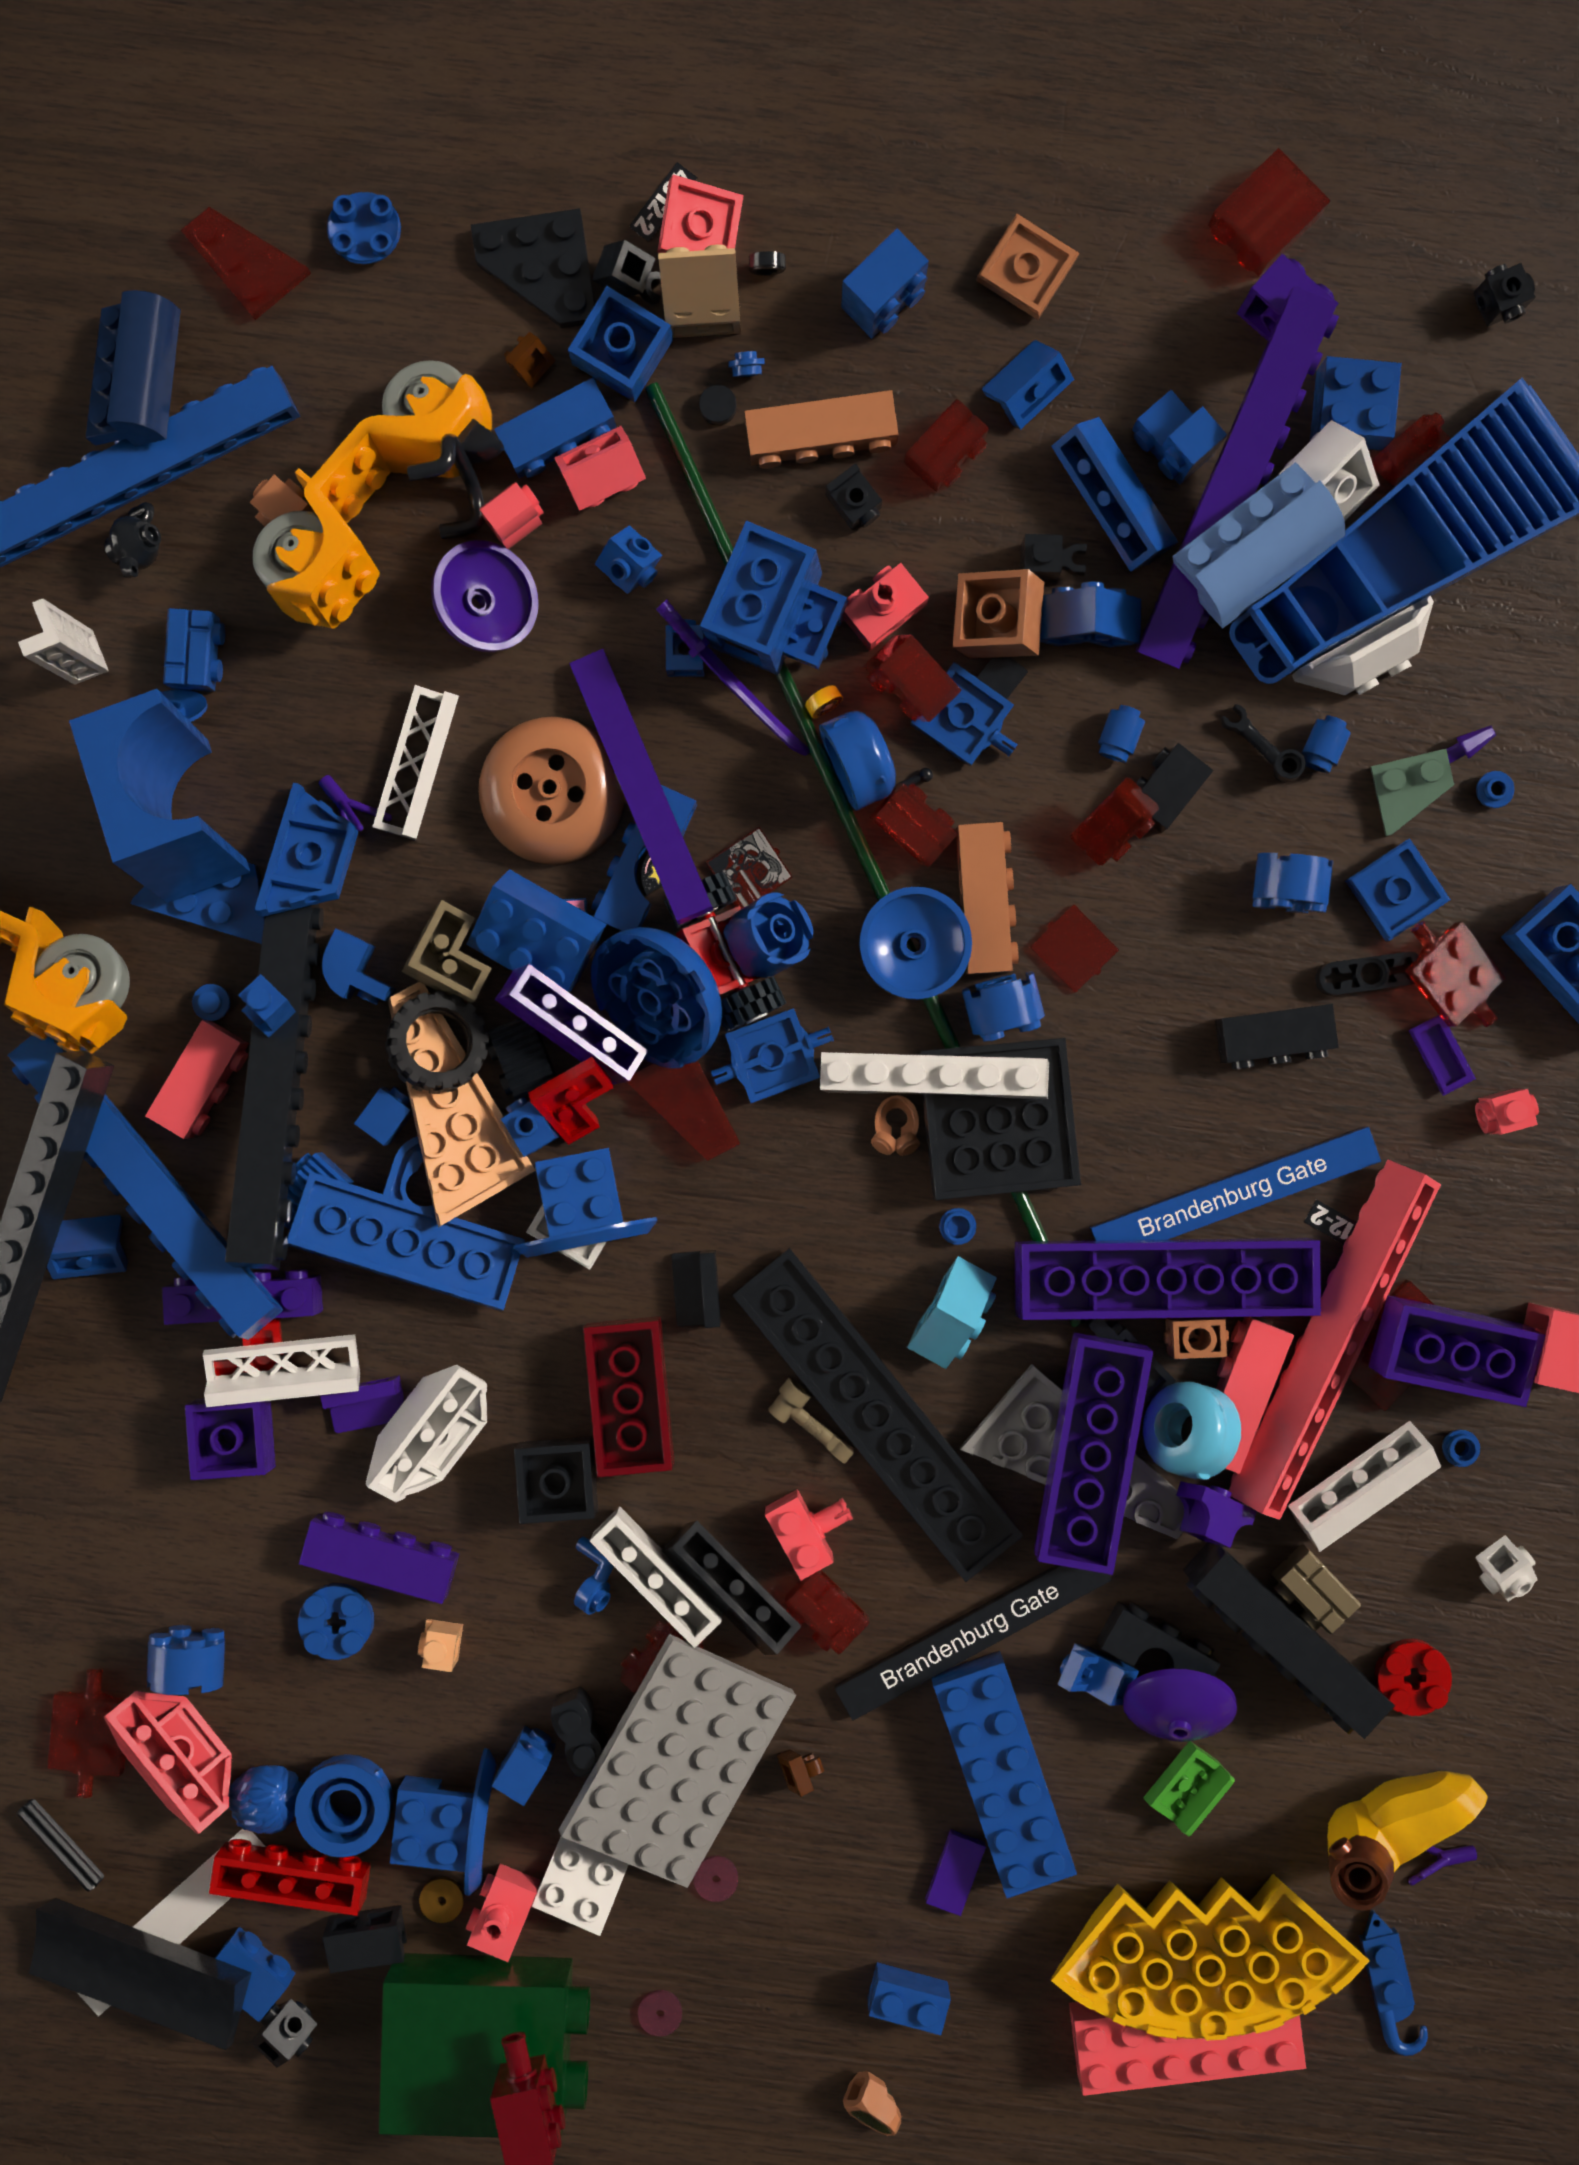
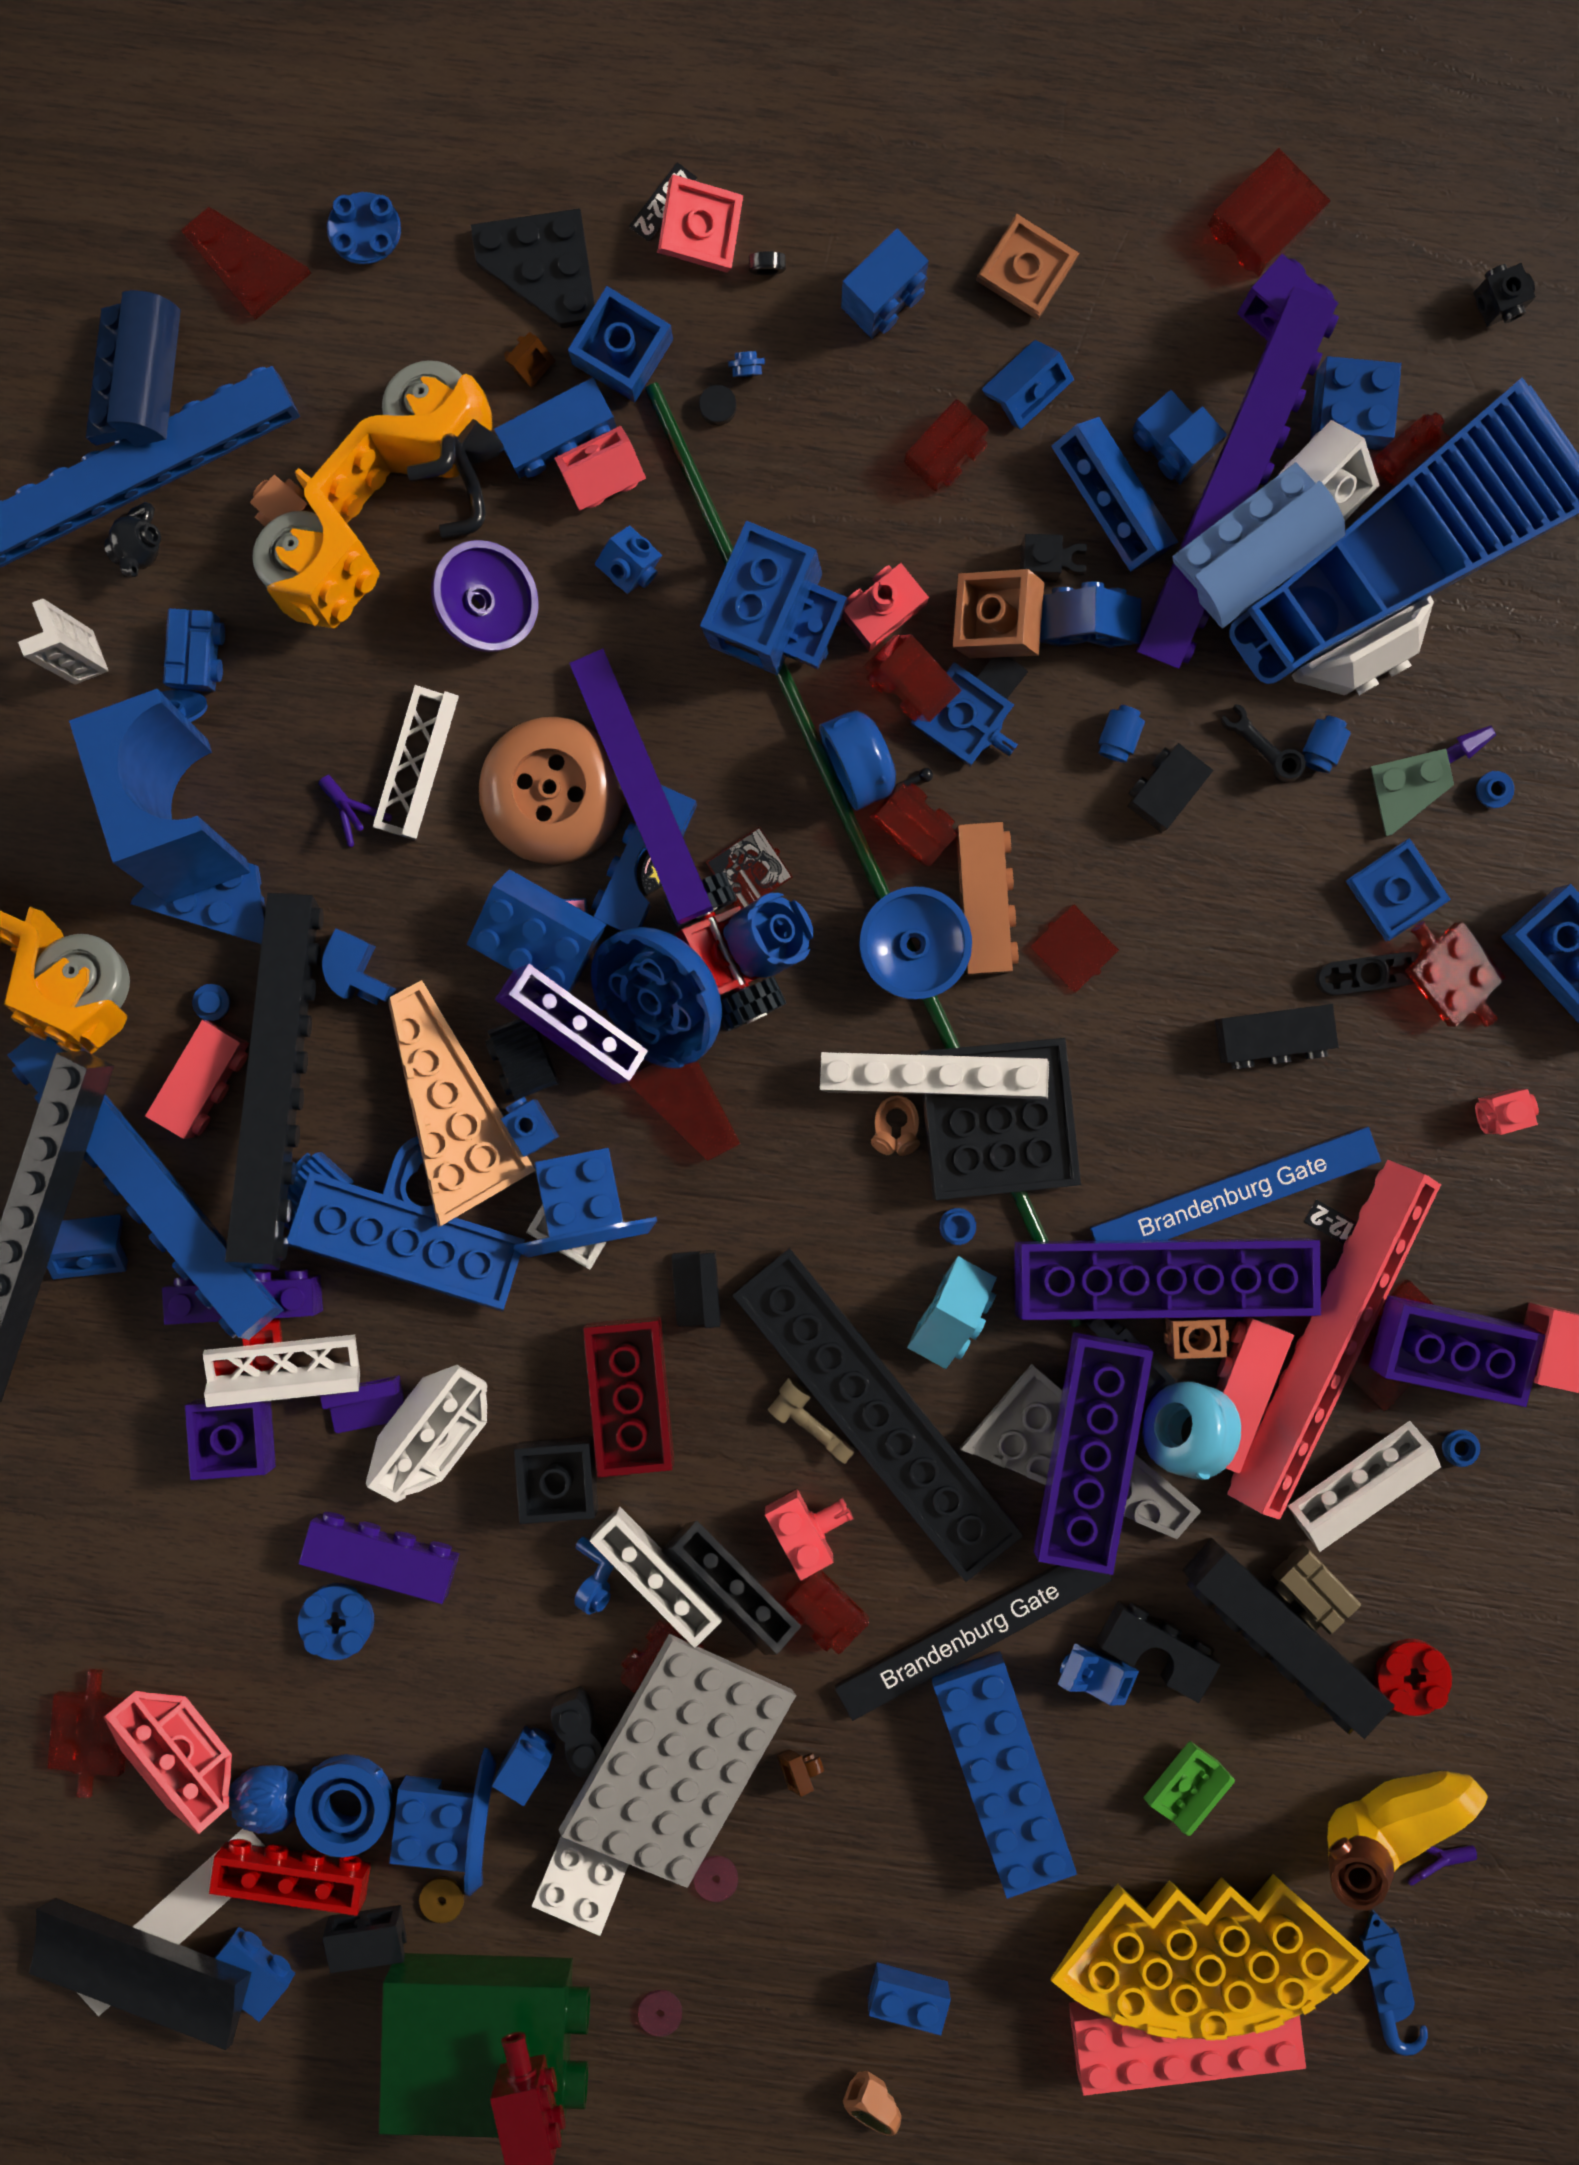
(60, 1845): black axle -> none
(185, 1660): blue brick -> none
(265, 1006): blue brick -> none
(284, 2032): black brick -> none
(307, 856): blue wing -> none
(385, 1115): blue brick -> none
(438, 959): dark tan brick -> none
(440, 1645): light nougat brick -> none
(453, 1008): black tyre -> none
(503, 1912): coral brick -> none
(512, 514): coral brick -> none
(565, 1099): red plate -> none
(627, 271): black brick -> none
(678, 664): blue brick -> none
(699, 647): dark purple sword -> none
(700, 291): tan slope -> none
(772, 1055): blue plate -> none
(821, 429): nougat brick -> none
(823, 701): yellow tile -> none
(854, 513): black brick -> none
(955, 1872): dark purple tile -> none
(1004, 1005): blue brick -> none
(1114, 822): clear red brick -> none
(1179, 1704): dark purple dish -> none
(1212, 1513): dark purple brick -> none
(1292, 882): blue brick -> none
(1442, 1055): dark purple tile -> none
(1507, 1569): white brick -> none

